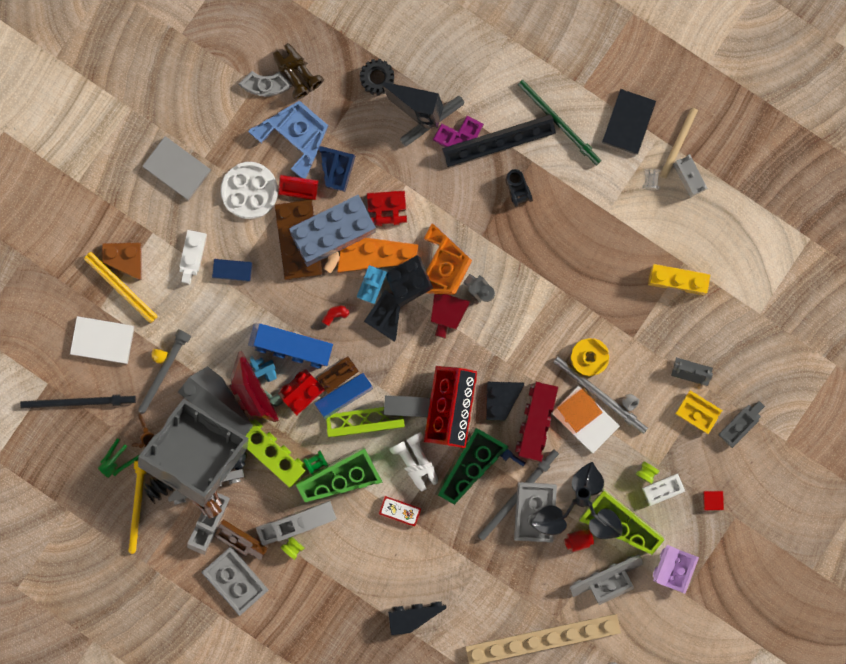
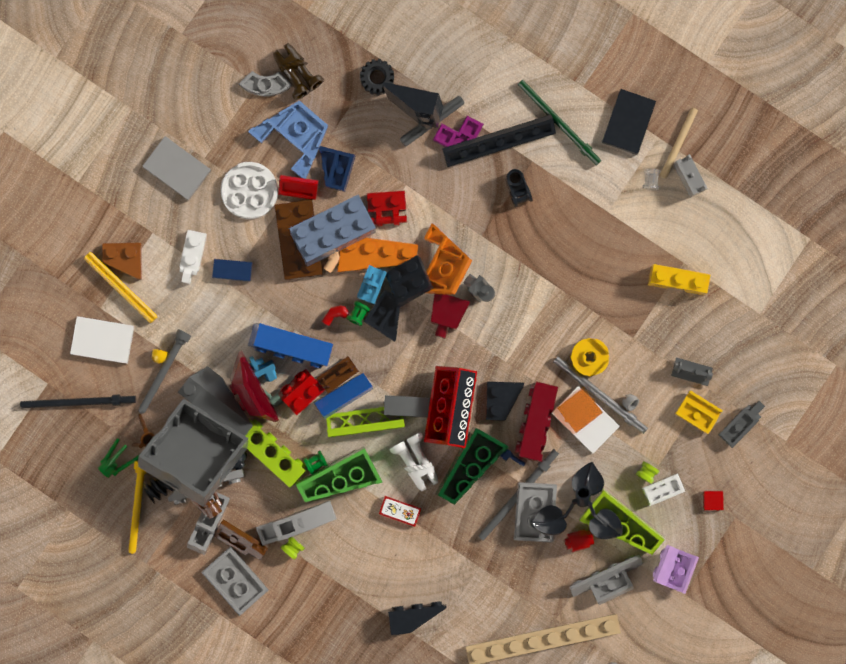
(358, 307): none -> green bush

